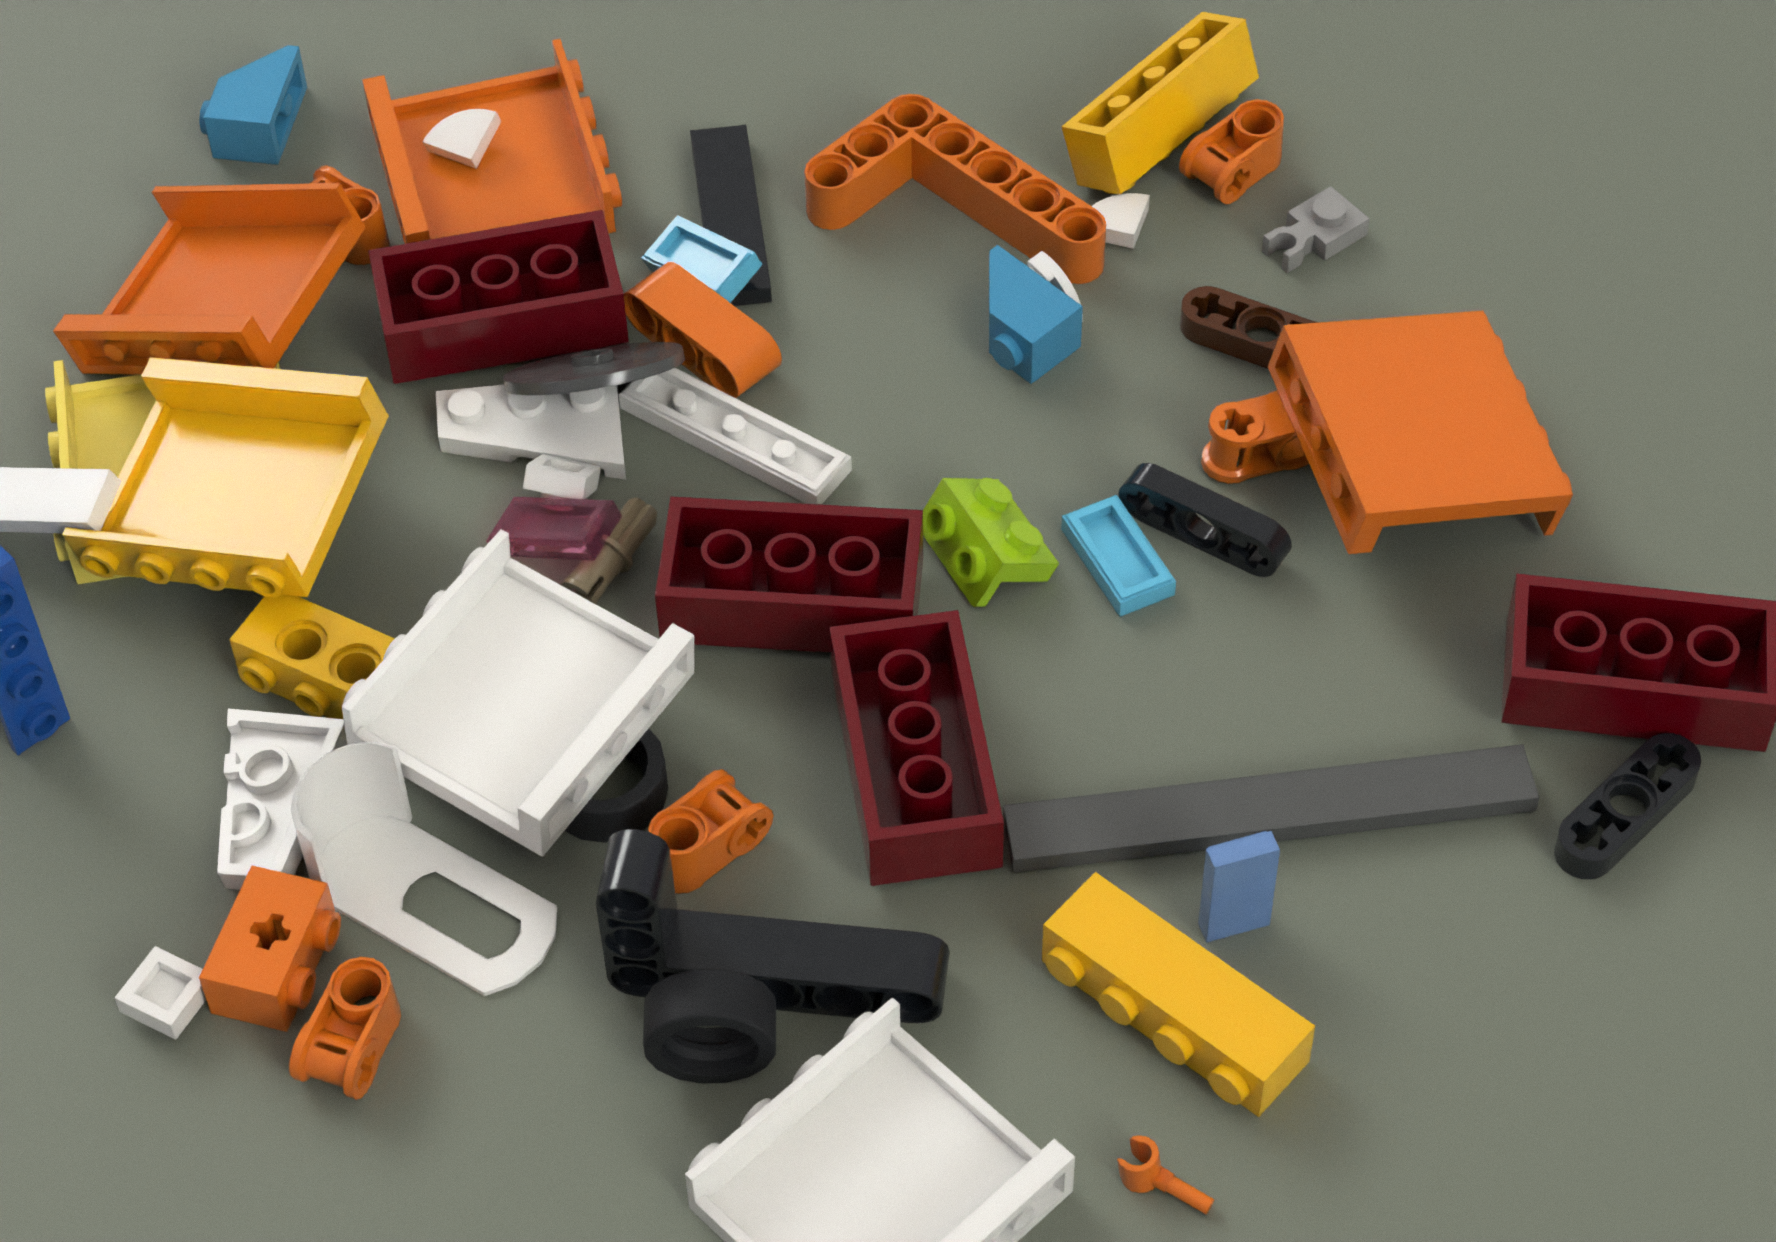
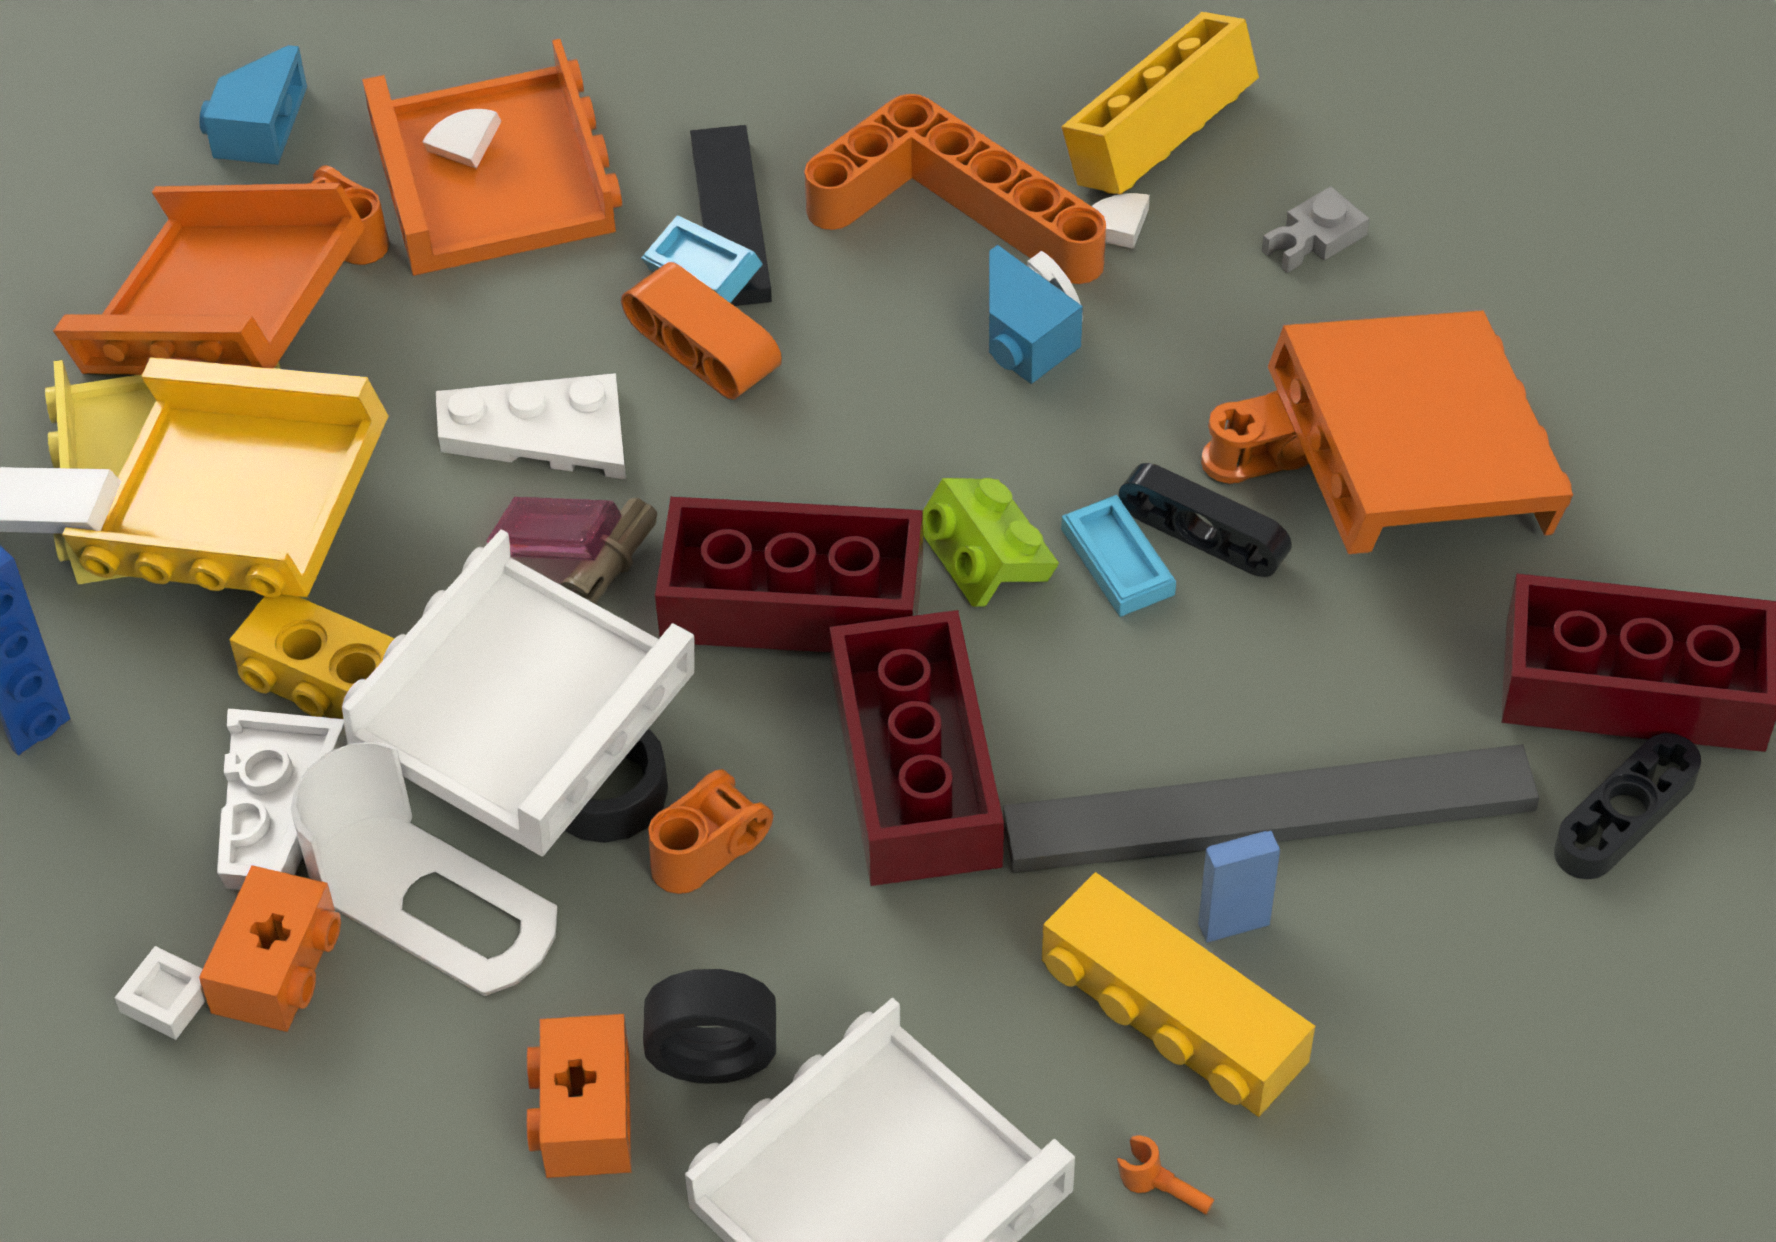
(347, 1040): orange piece -> none
(499, 296): dark red brick -> none
(561, 477): white plate -> none
(587, 1131): none -> orange brick
(594, 368): dark grey piece -> none
(738, 434): white tile -> none
(801, 962): black beam -> none
(1225, 308): reddish brown beam -> none
(1239, 150): orange piece -> none

